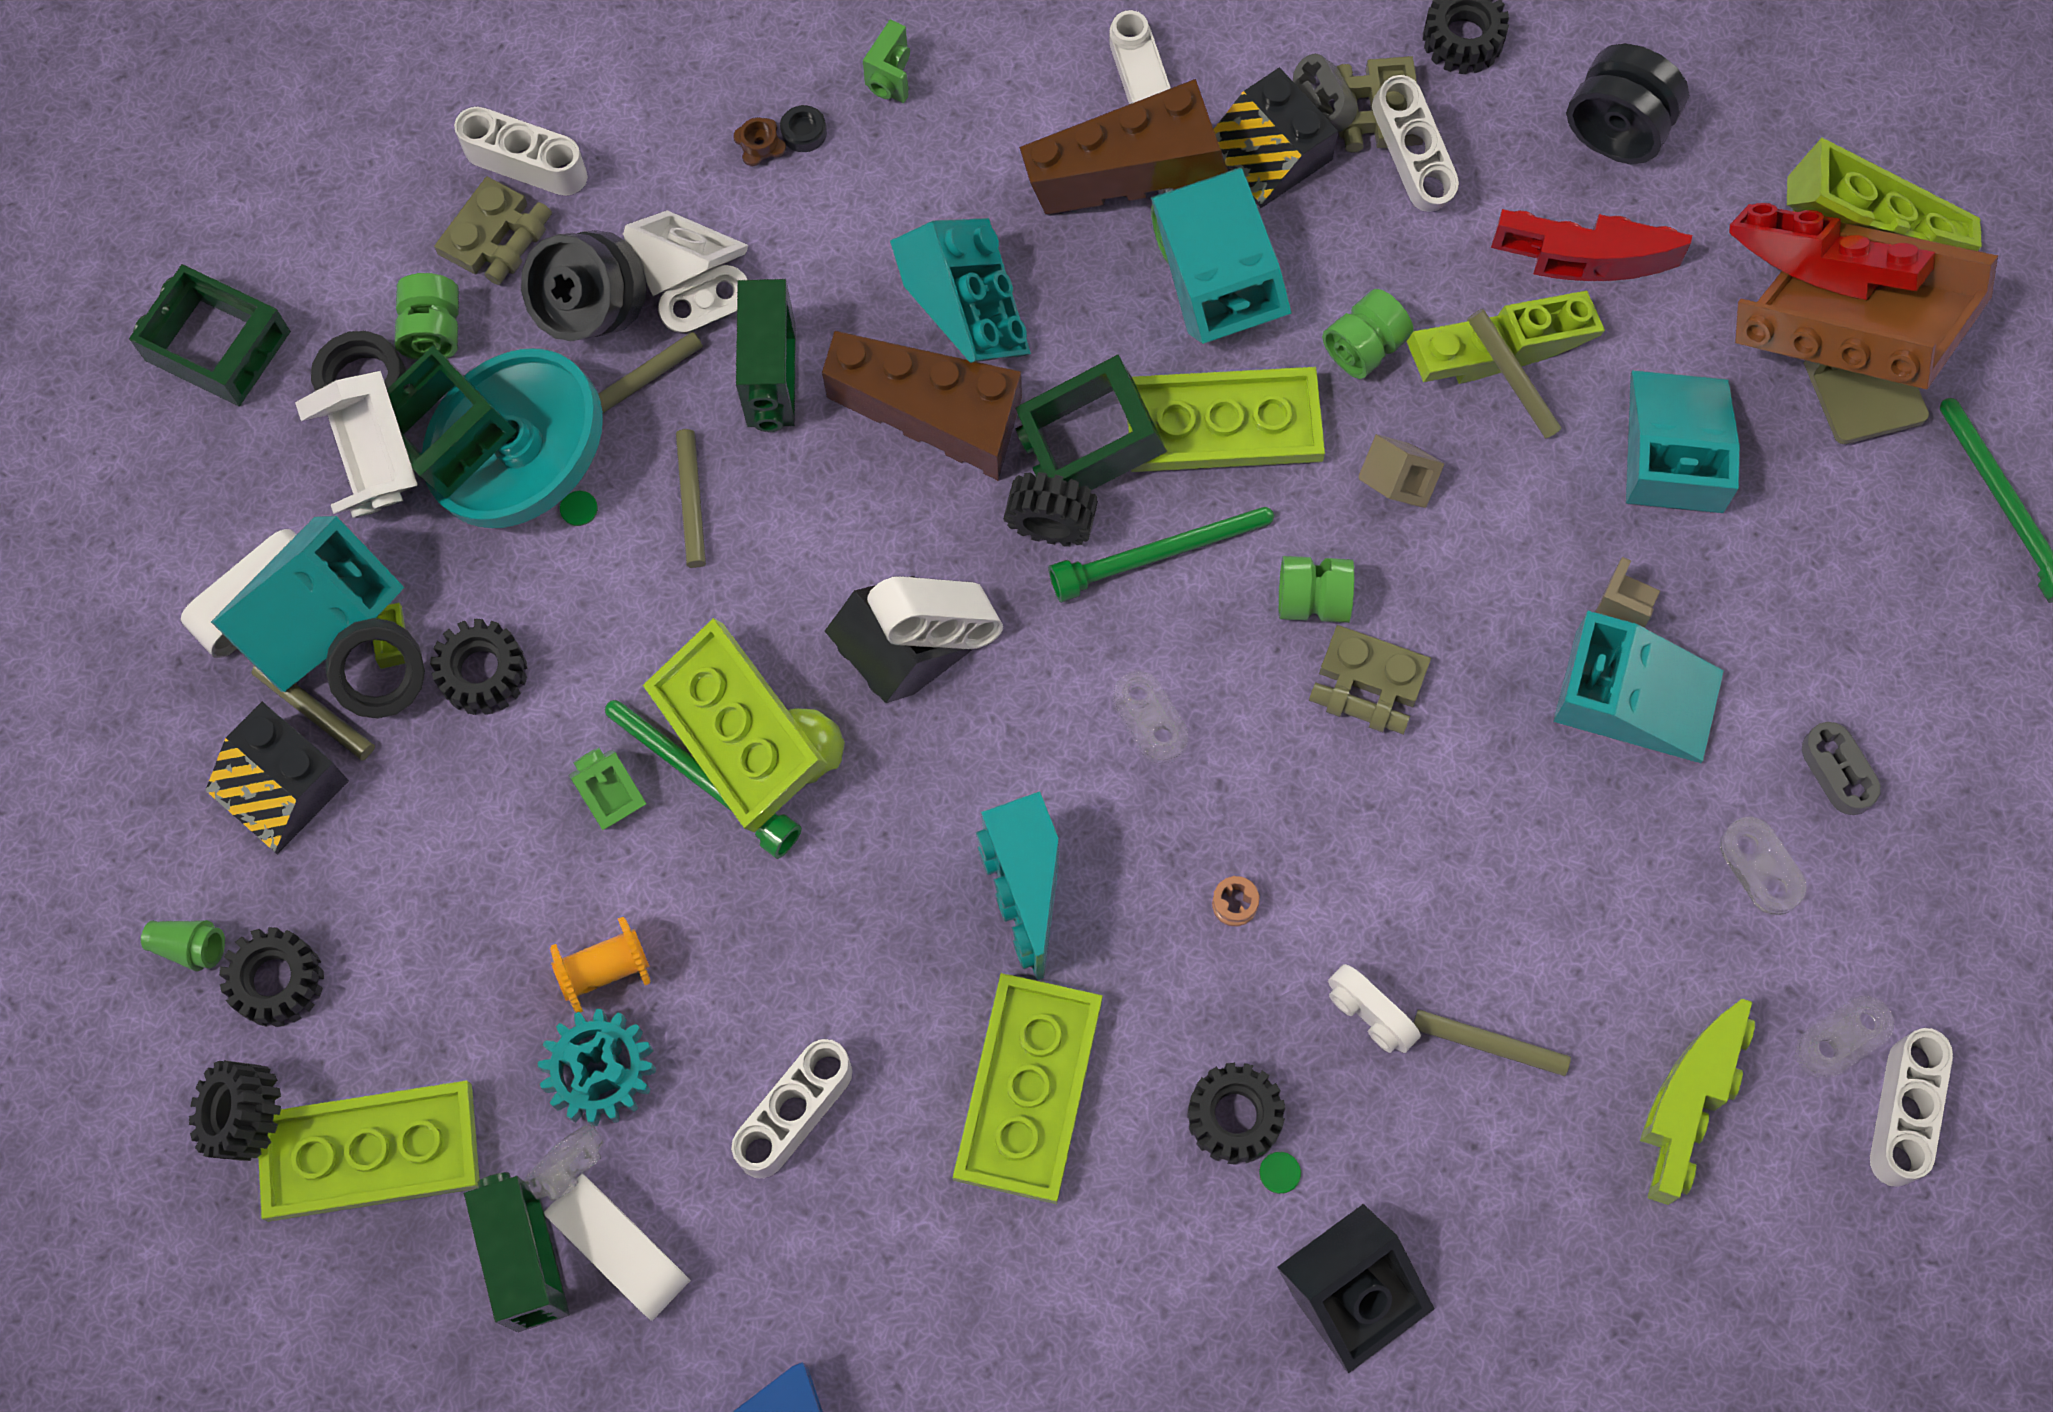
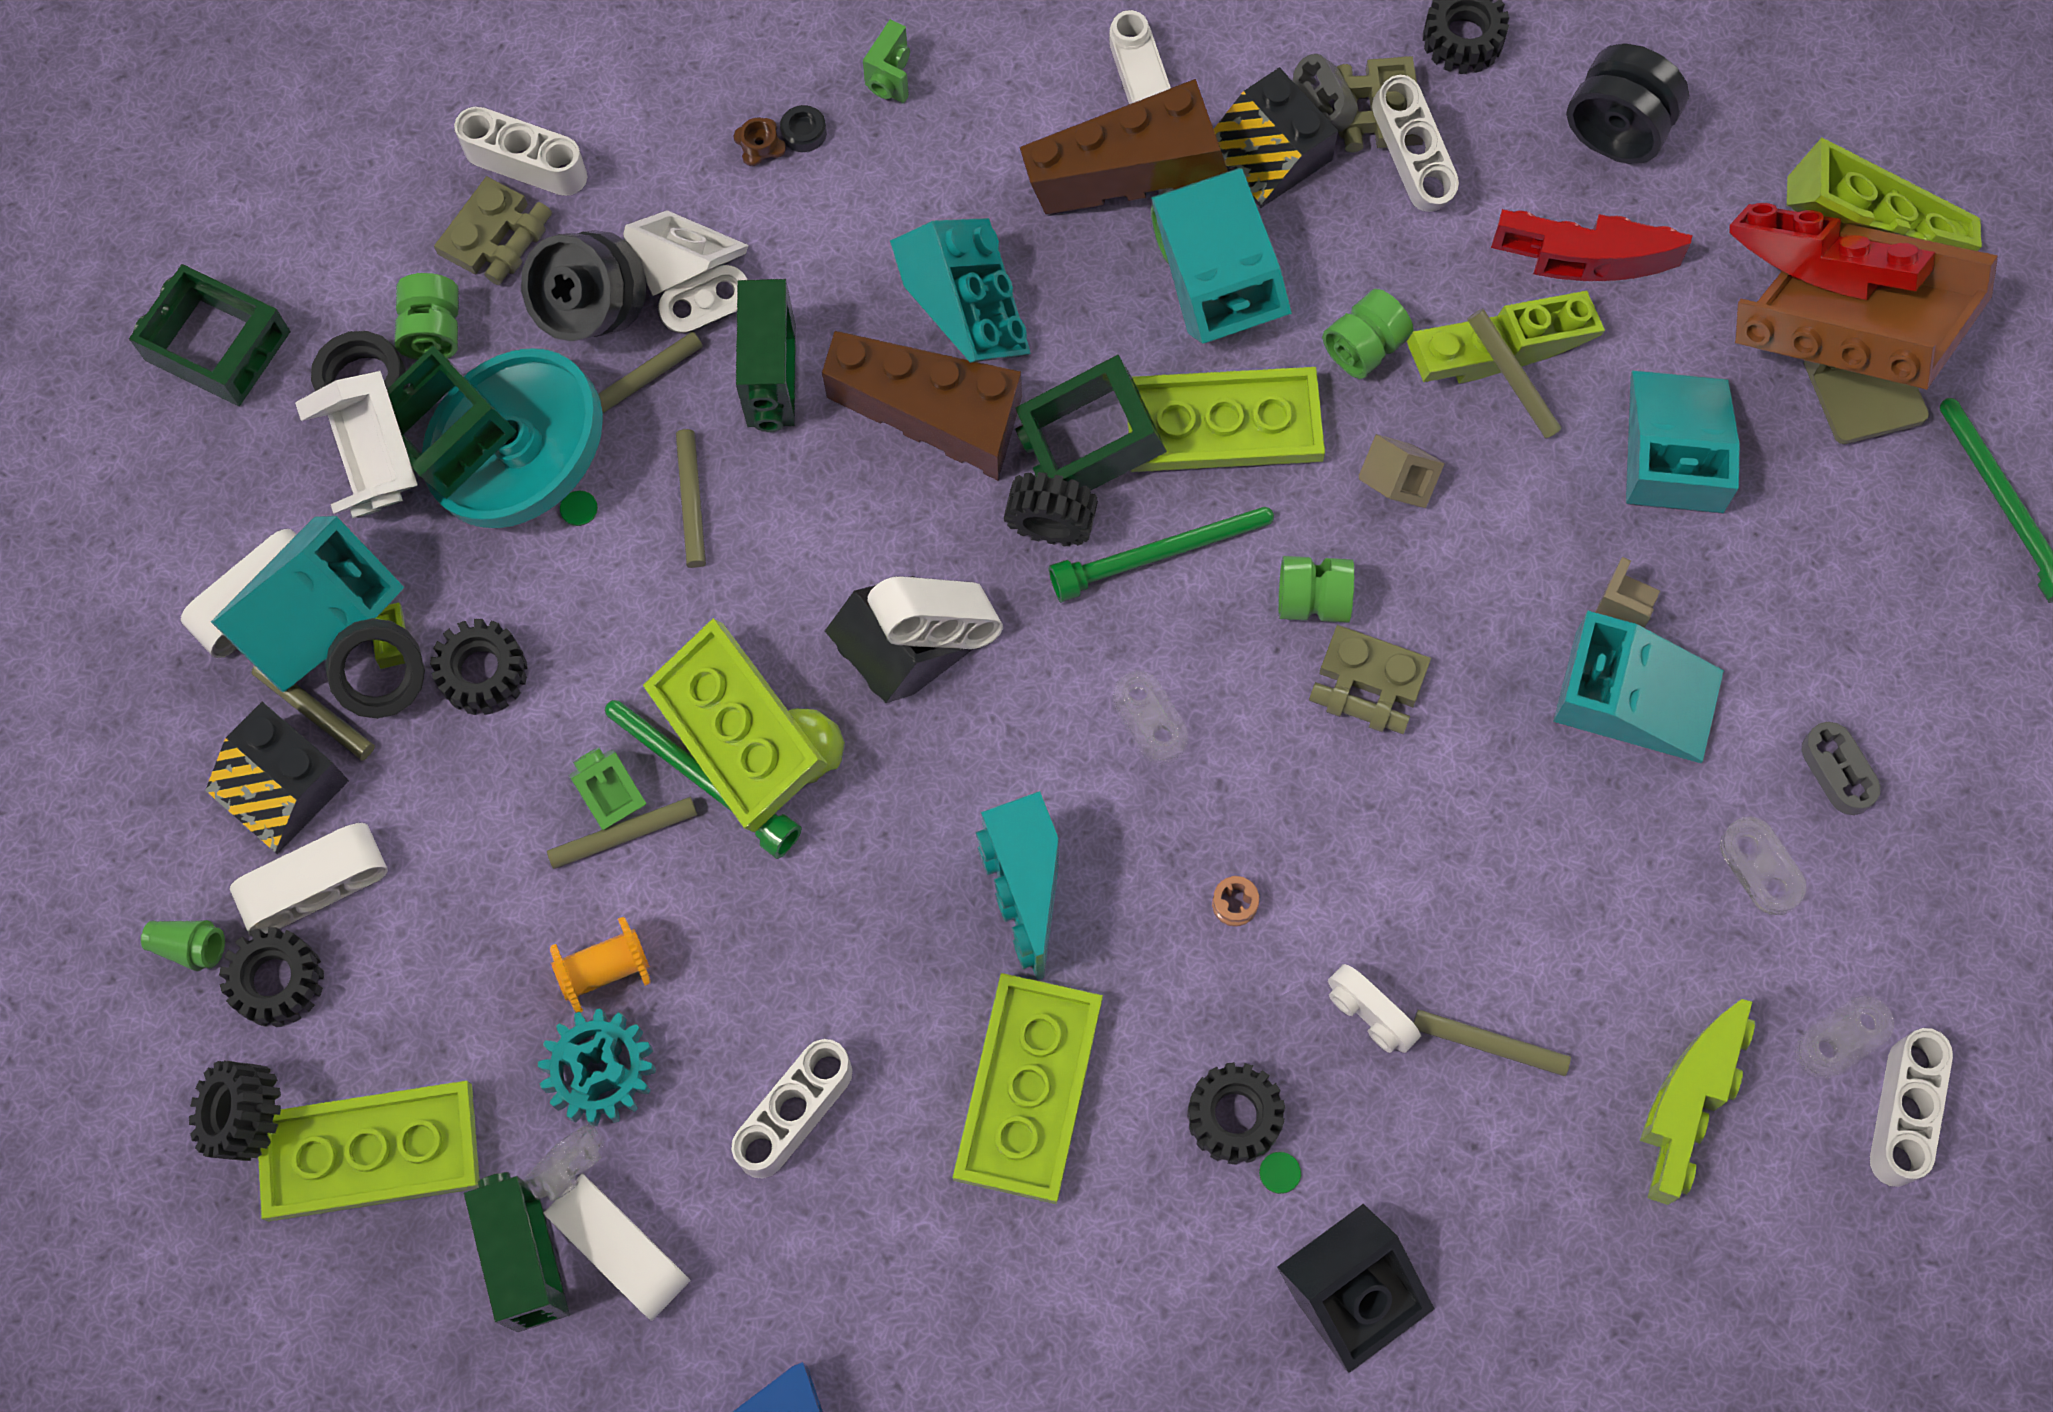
(309, 878): none -> white beam
(621, 833): none -> olive bar

